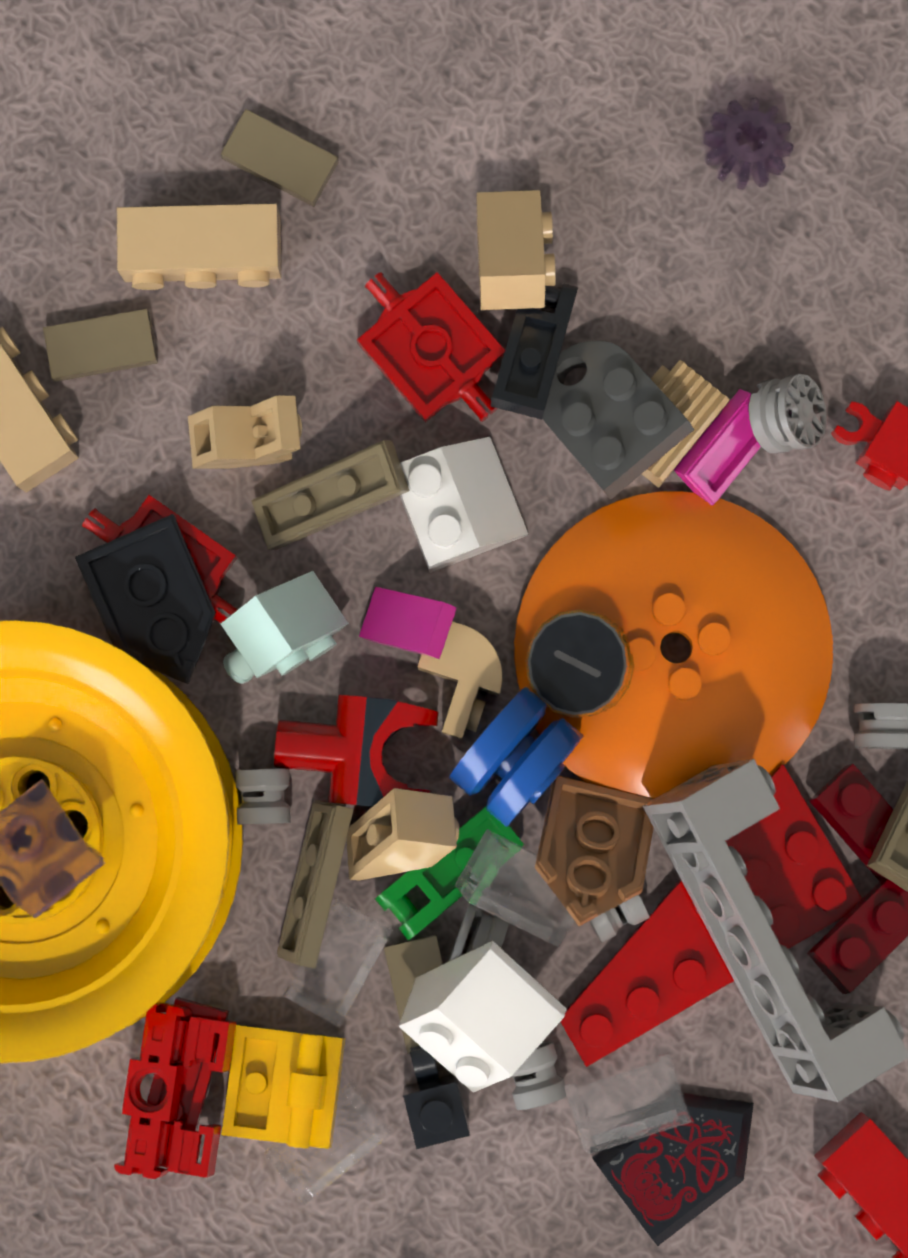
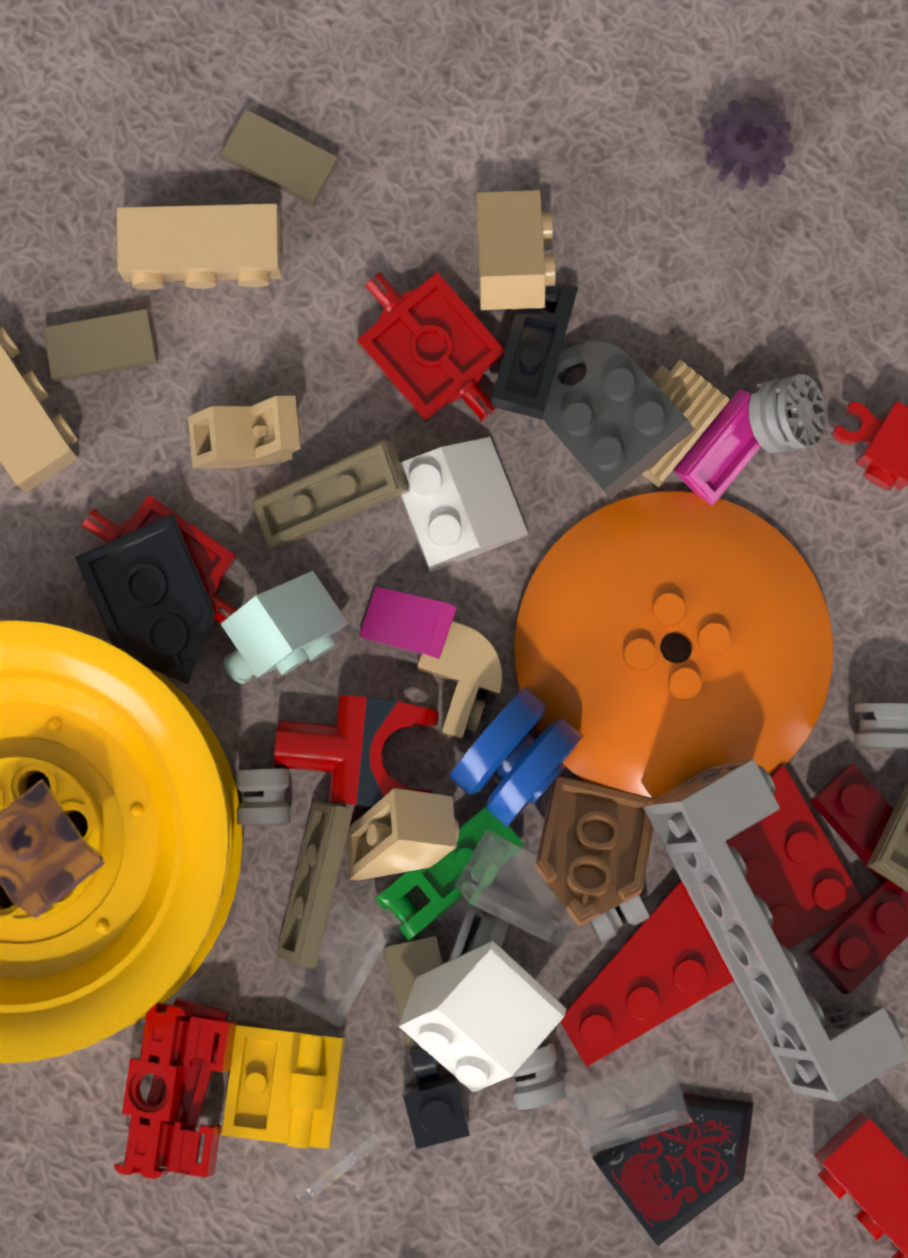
(579, 663): black tile -> none

